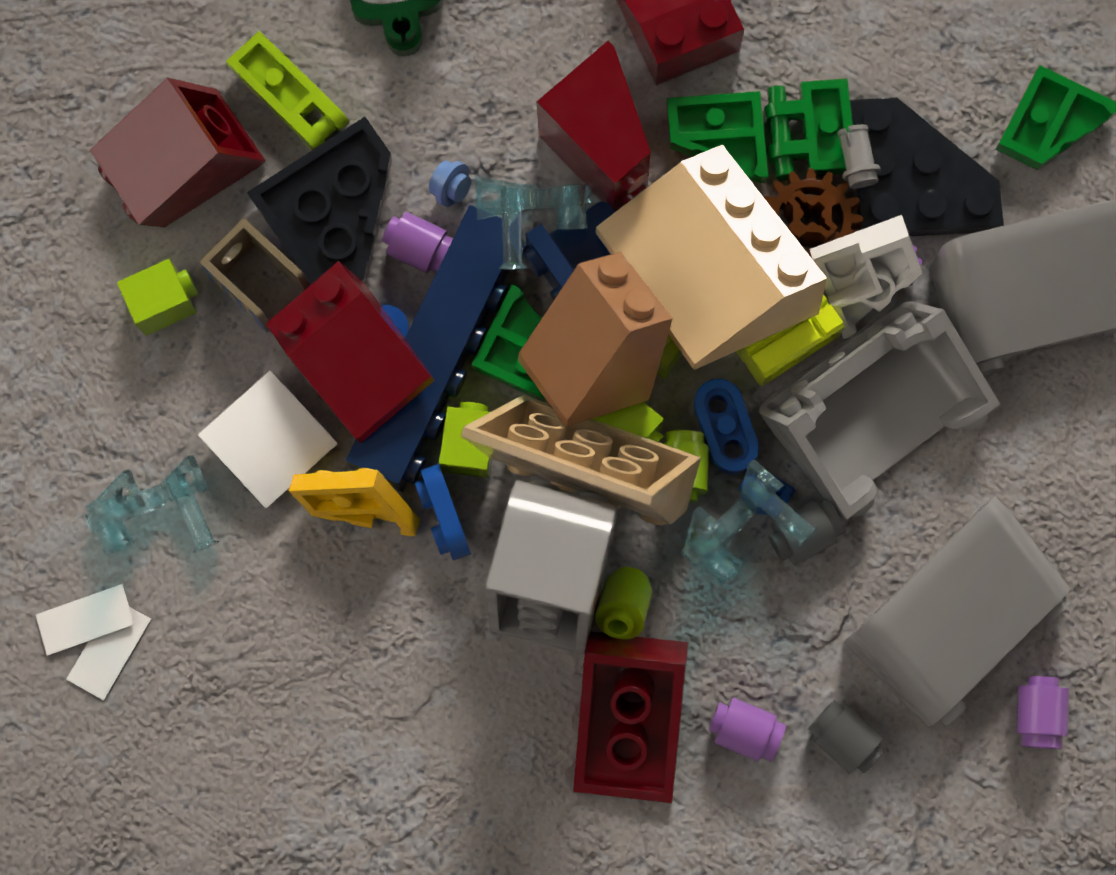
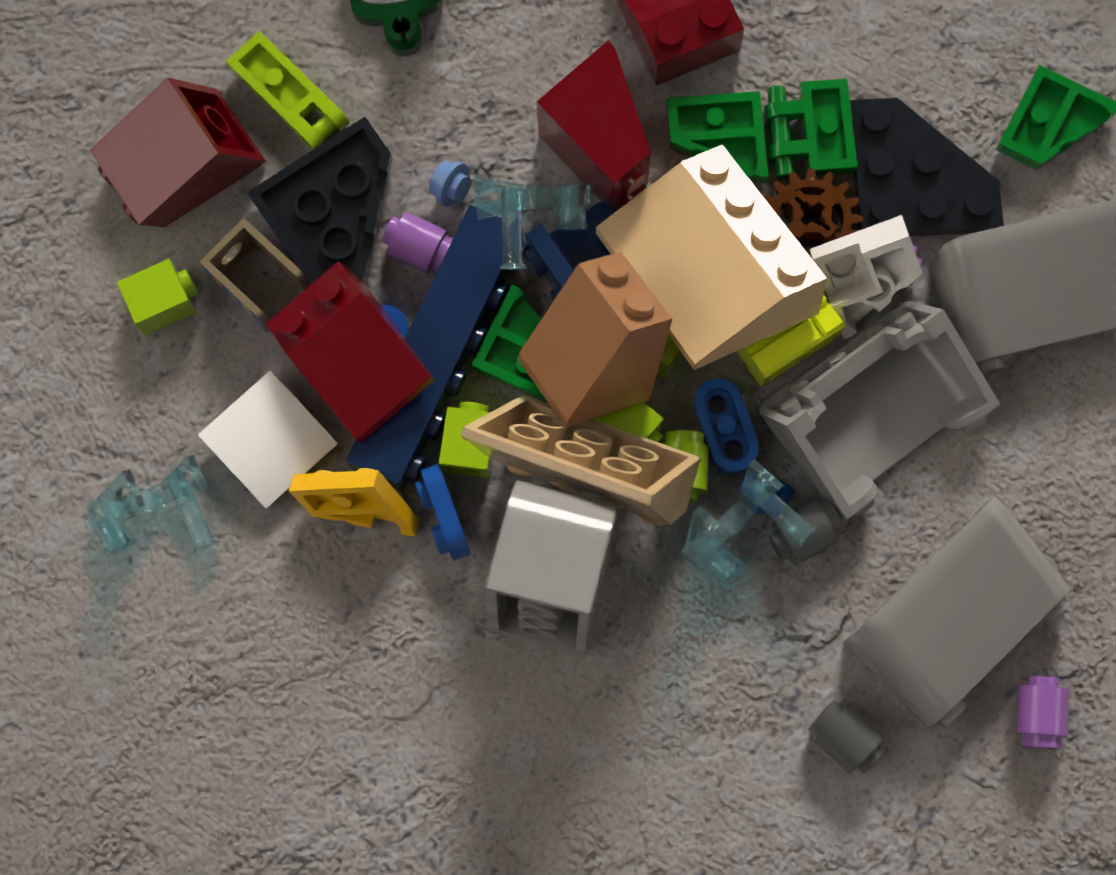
(84, 619): white sticker -> none
(106, 656): white sticker -> none
(624, 603): lime brick -> none
(630, 717): dark red slope -> none
(747, 730): medium lavender brick -> none
(858, 157): light grey pin -> none

